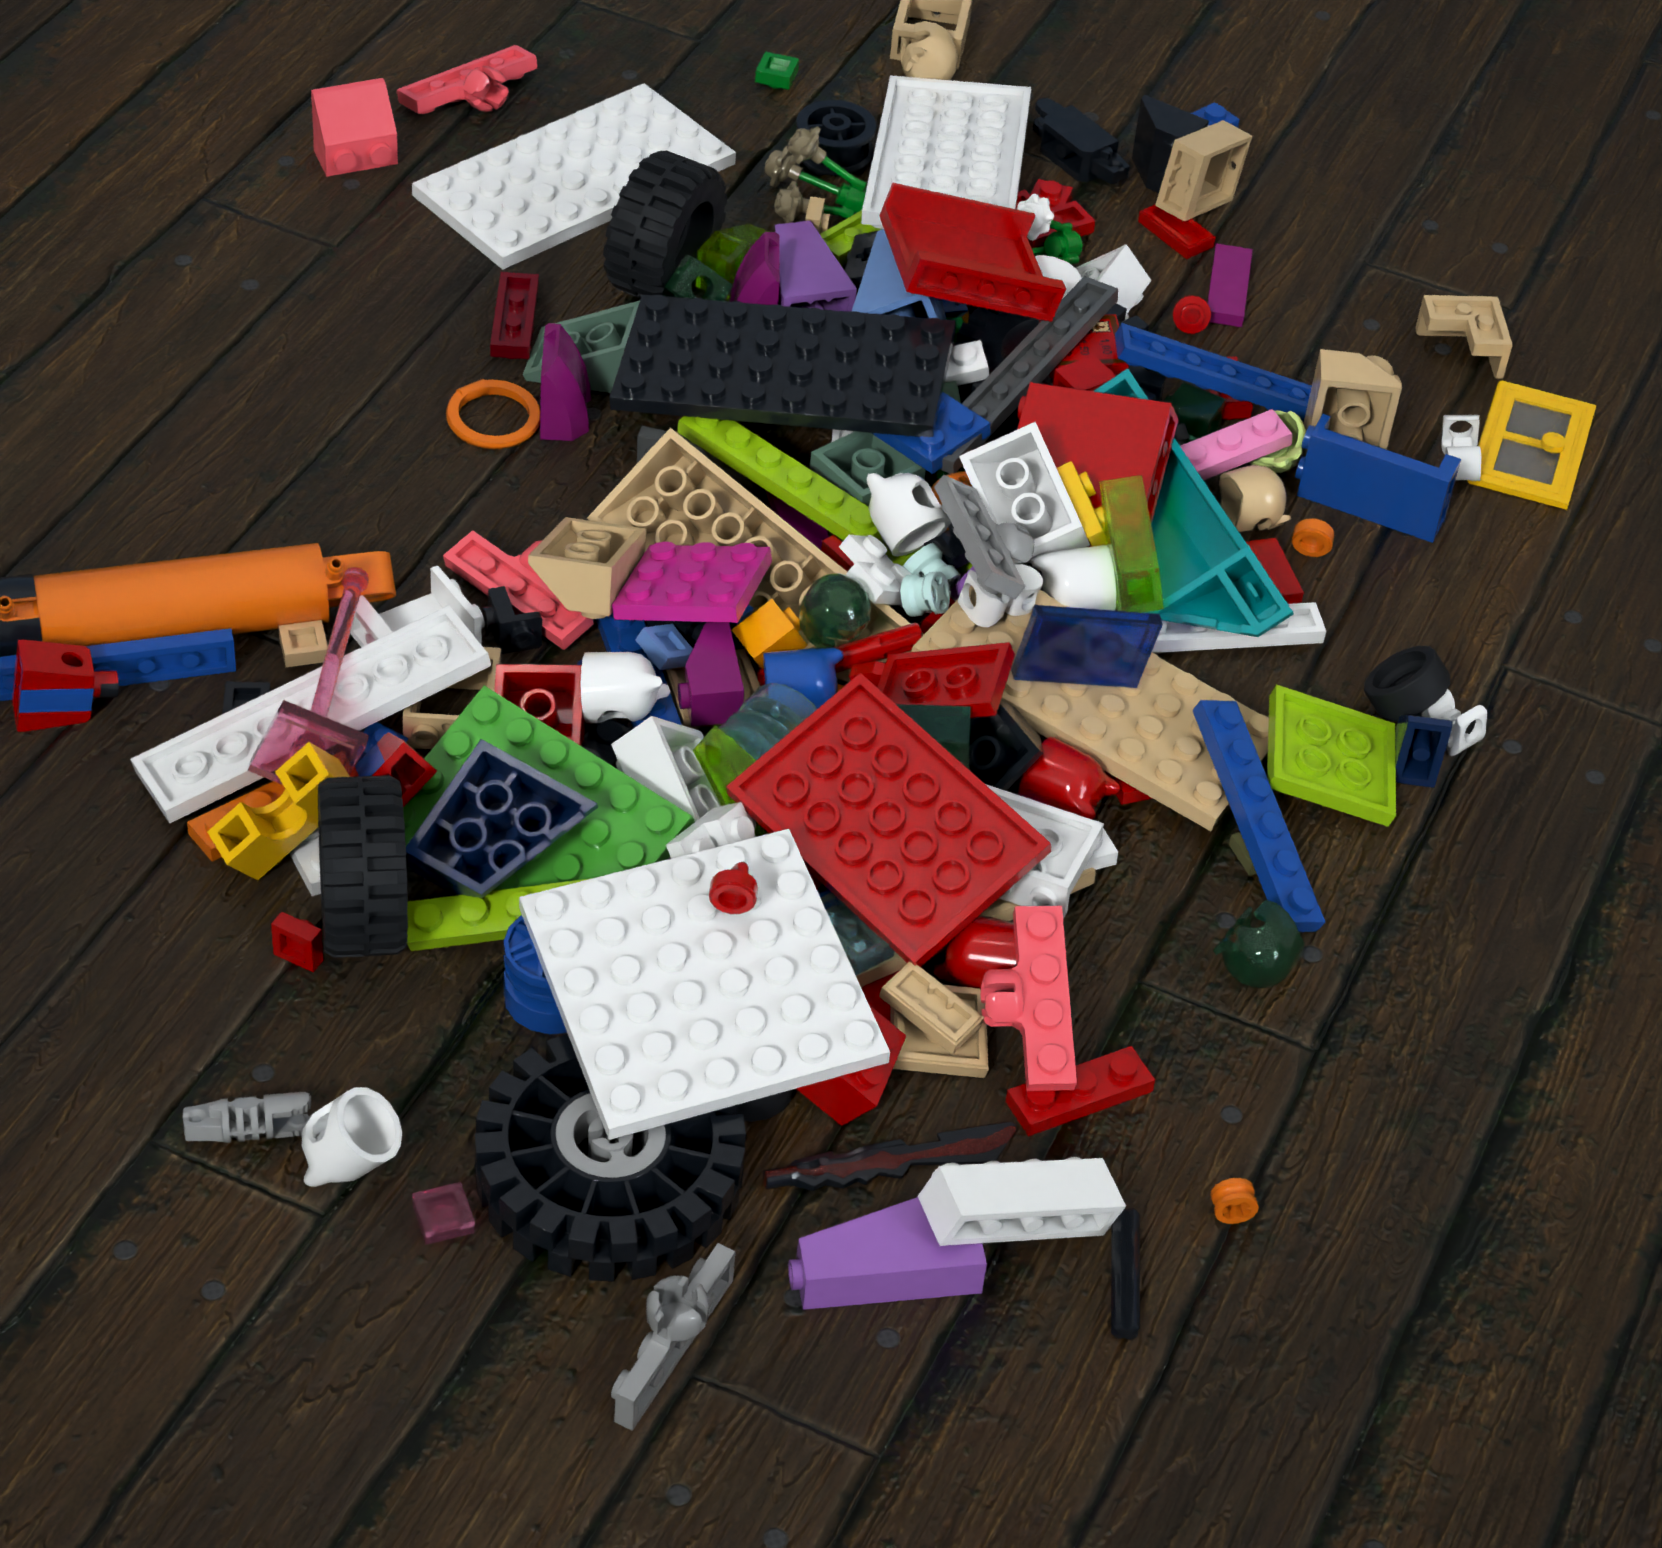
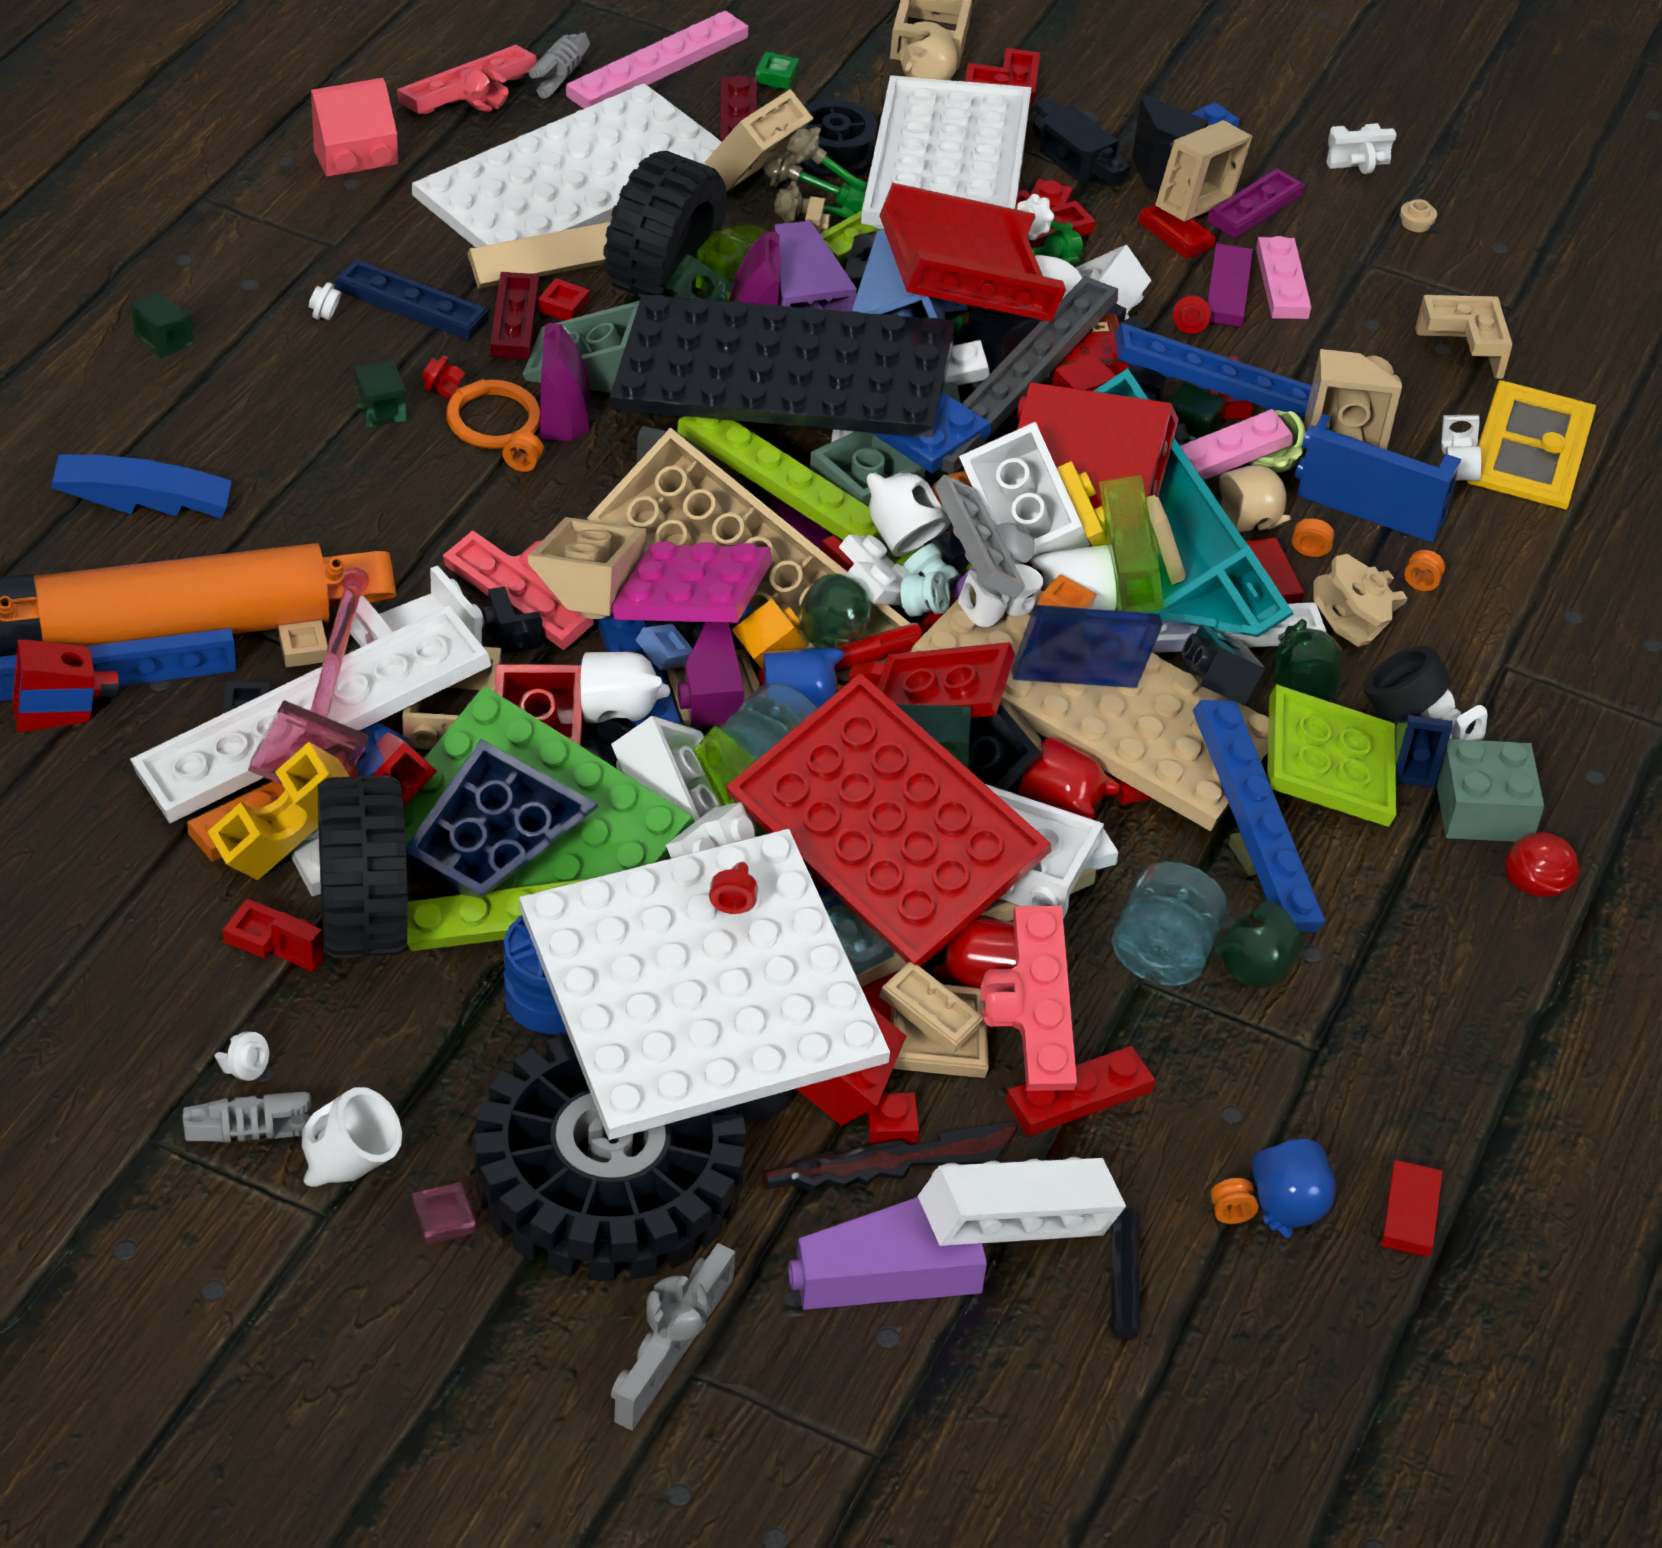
(133, 481): none -> blue slope
(162, 325): none -> clear green brick
(245, 1057): none -> white plate
(251, 928): none -> red plate
(324, 301): none -> white plate
(380, 393): none -> clear green brick
(412, 299): none -> dark blue tile
(442, 377): none -> red plate
(527, 442): none -> orange bush
(540, 254): none -> tan tile
(559, 62): none -> light grey hinge
(563, 300): none -> red plate
(658, 59): none -> bright pink plate
(736, 101): none -> dark red plate
(757, 137): none -> tan window
(893, 1119): none -> red plate
(1018, 69): none -> red plate
(1067, 593): none -> orange plate
(1164, 541): none -> tan plate
(1169, 923): none -> clear light blue wheel
(1221, 664): none -> black brick
(1255, 203): none -> magenta tile
(1283, 278): none -> bright pink plate
(1293, 1184): none -> blue helmet
(1307, 661): none -> clear green helmet
(1359, 597): none -> tan hinge
(1360, 148): none -> white hips
(1412, 1208): none -> red tile
(1417, 215): none -> tan plate
(1422, 561): none -> orange bush
(1489, 790): none -> sand green brick
(1542, 865): none -> red piece

